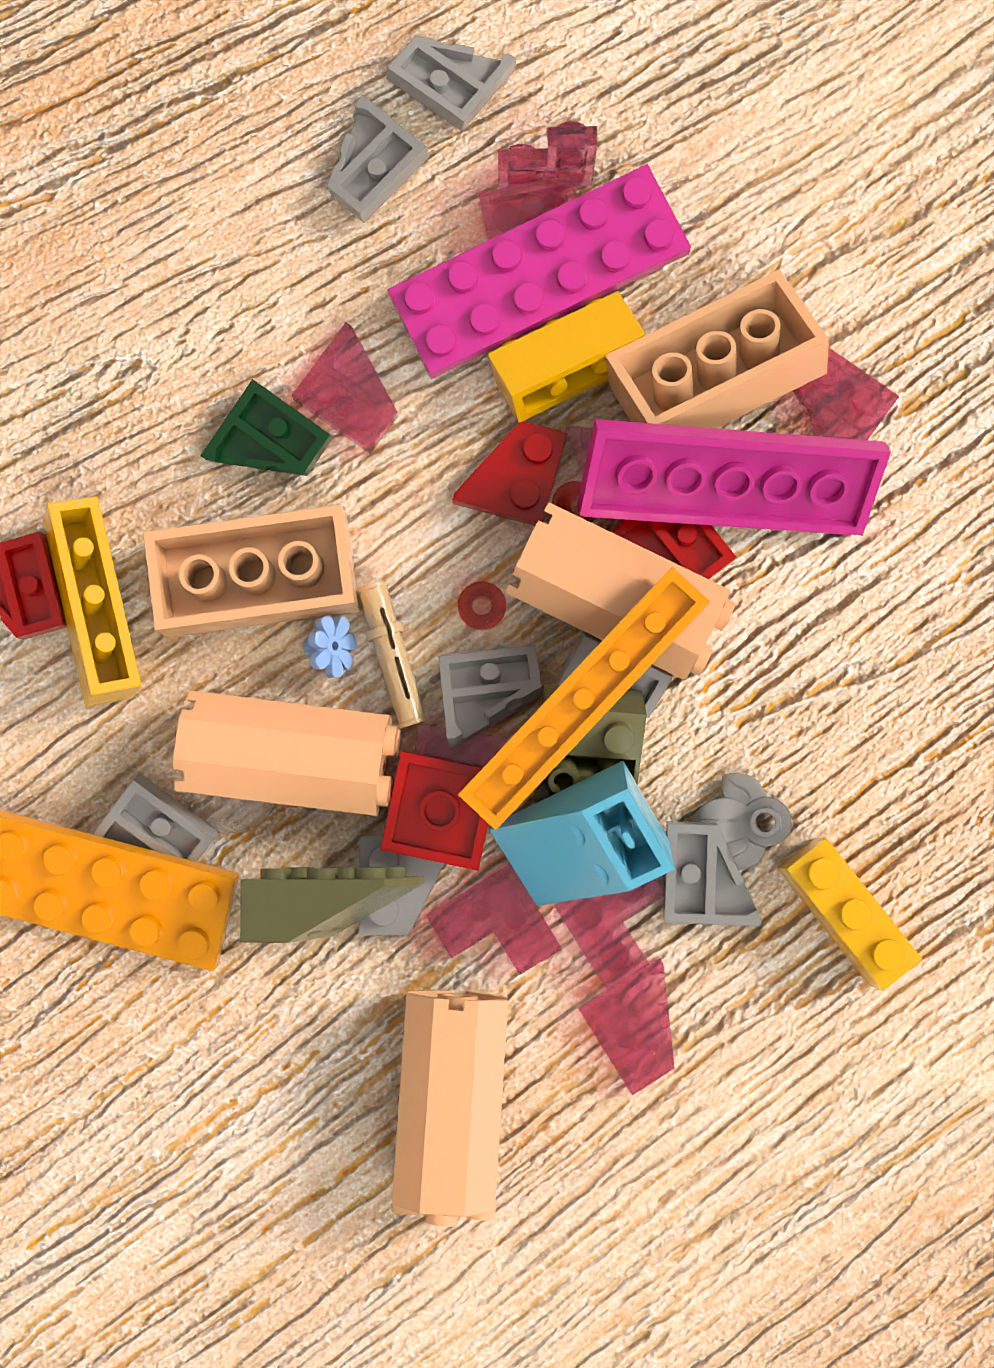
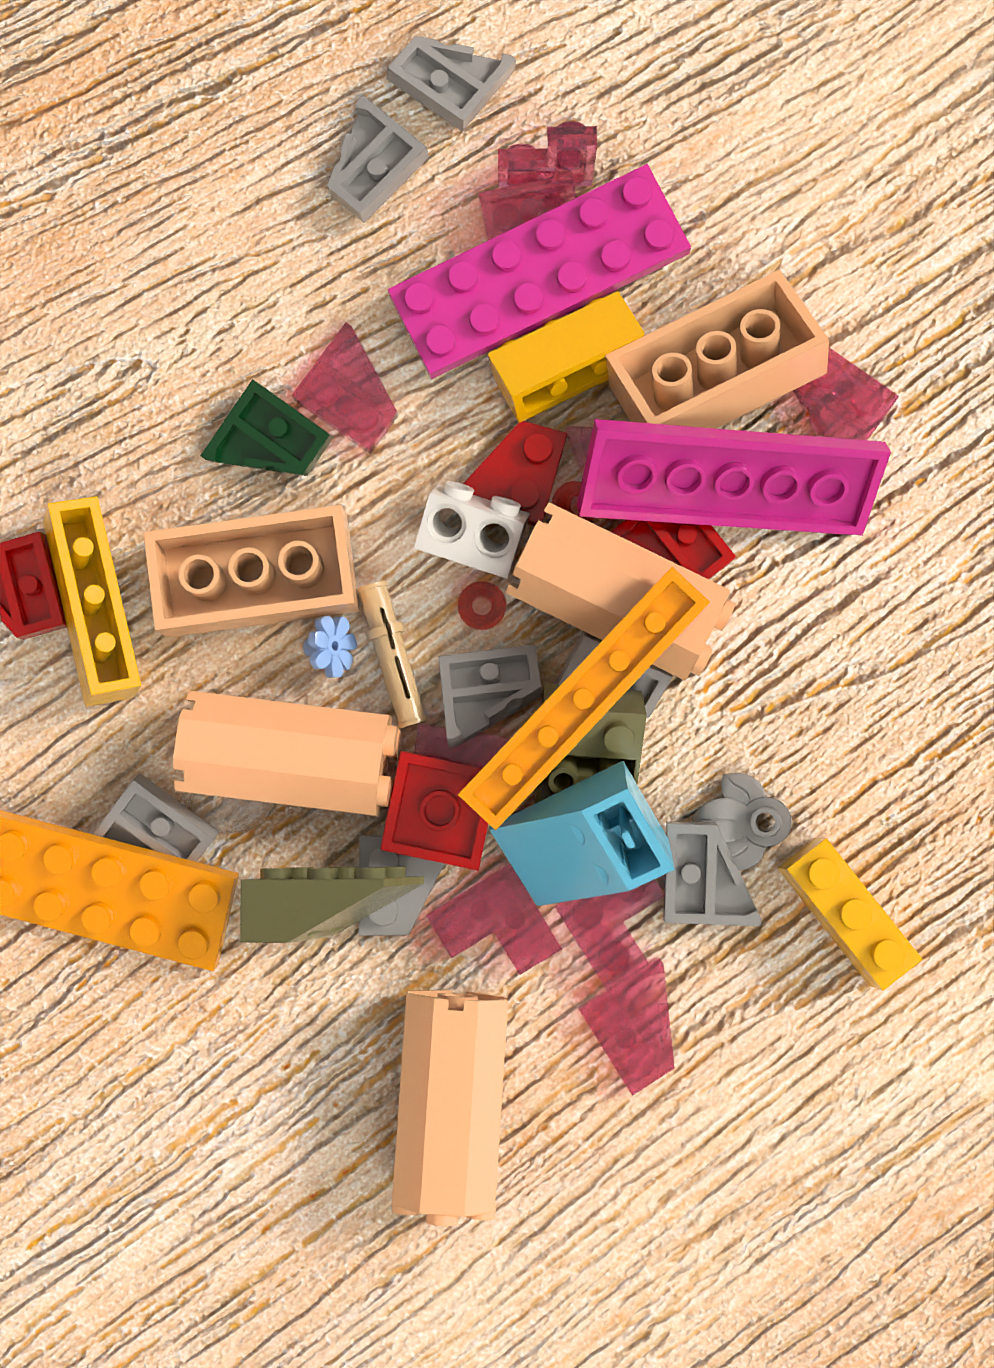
(470, 543): none -> white brick

